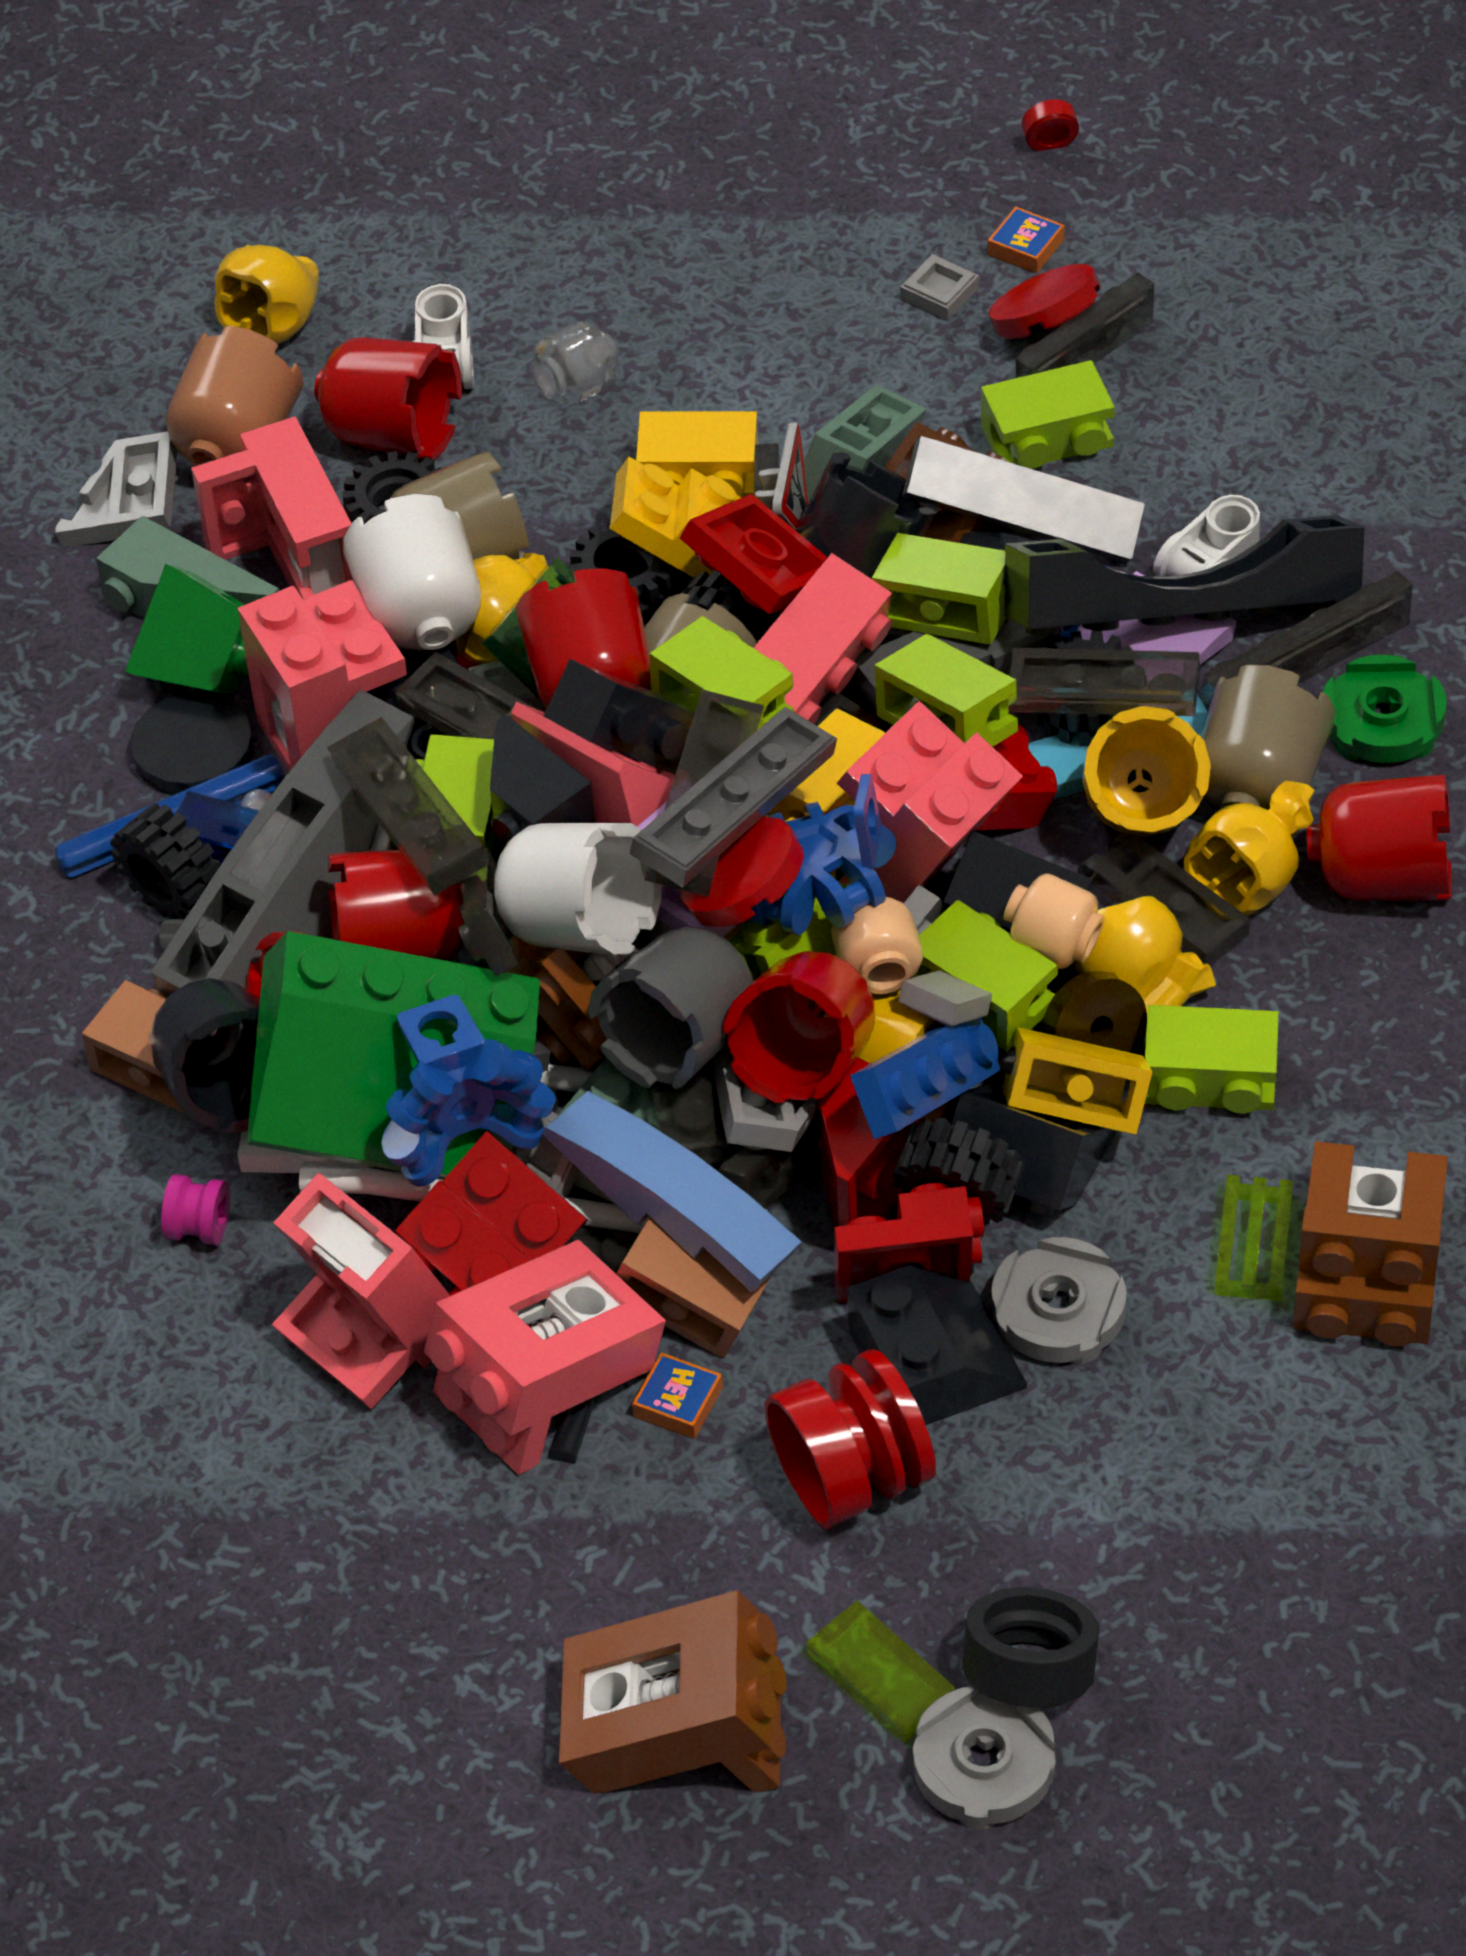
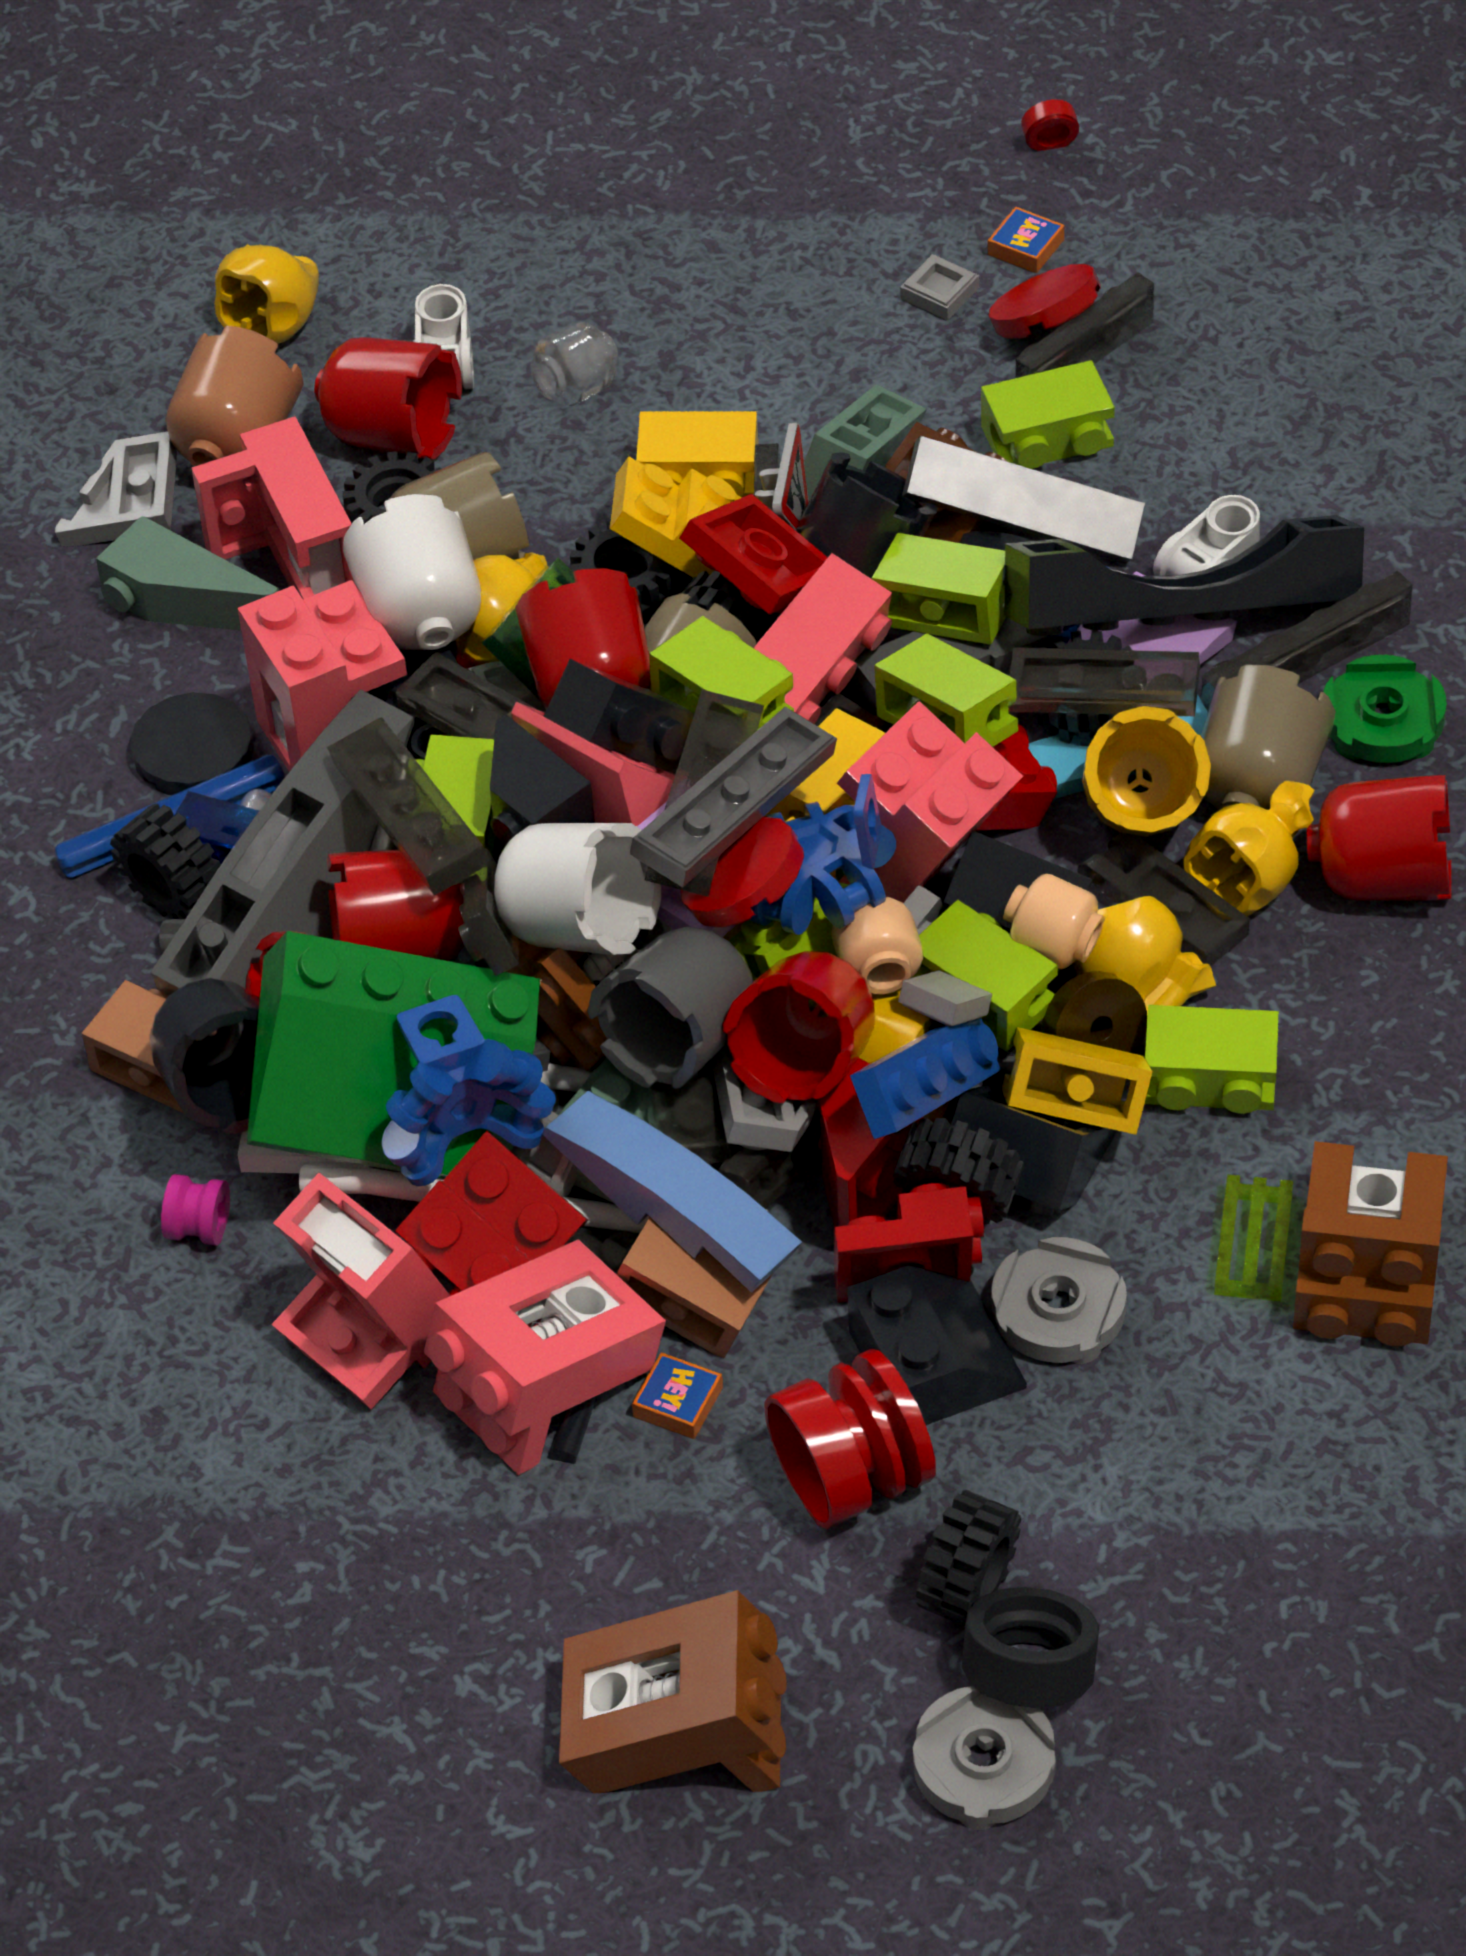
(190, 635): green torso -> none
(877, 1669): clear neon green tile -> none
(967, 1555): none -> black tyre

